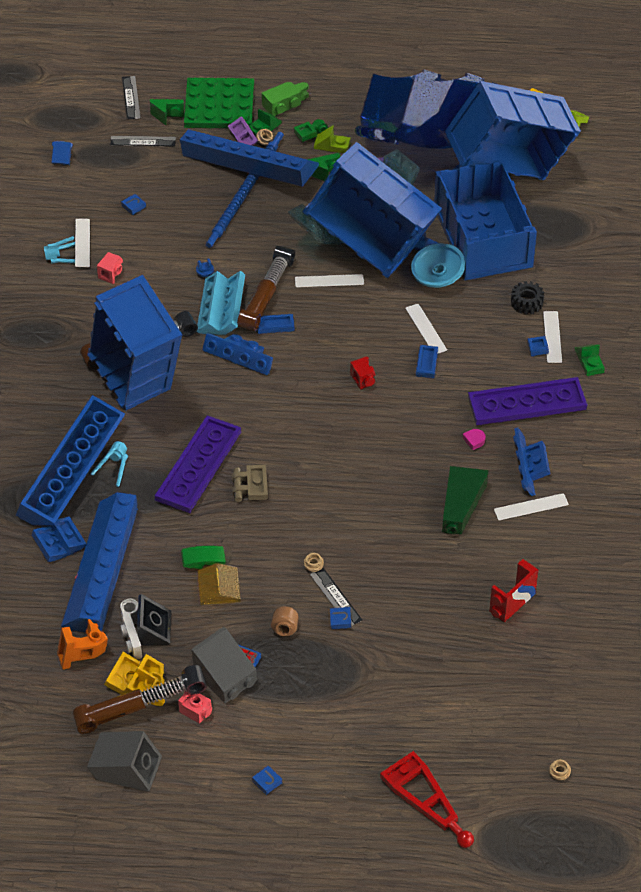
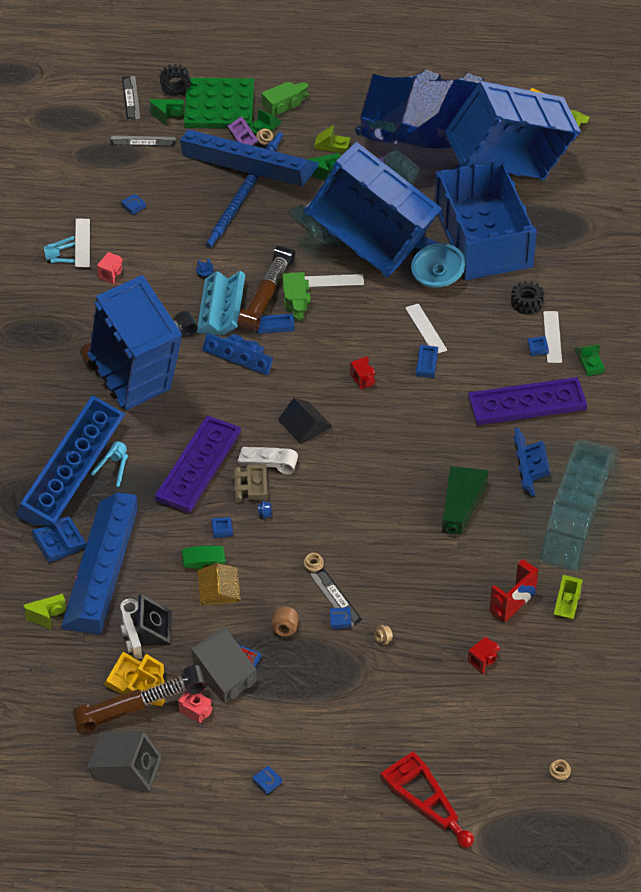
(40, 611): none -> lime slope
(61, 152): blue tile -> none
(77, 649): orange tile -> none
(174, 72): none -> black tyre
(222, 527): none -> blue tile
(265, 509): none -> blue plate
(283, 459): none -> white plate
(295, 294): none -> bright green hinge
(303, 420): none -> black slope
(307, 131): green plate -> none
(383, 634): none -> tan plate
(474, 438): dark pink tile -> none
(483, 654): none -> red brick
(531, 506): white sticker -> none
(568, 596): none -> lime slope
(577, 502): none -> clear light blue slope

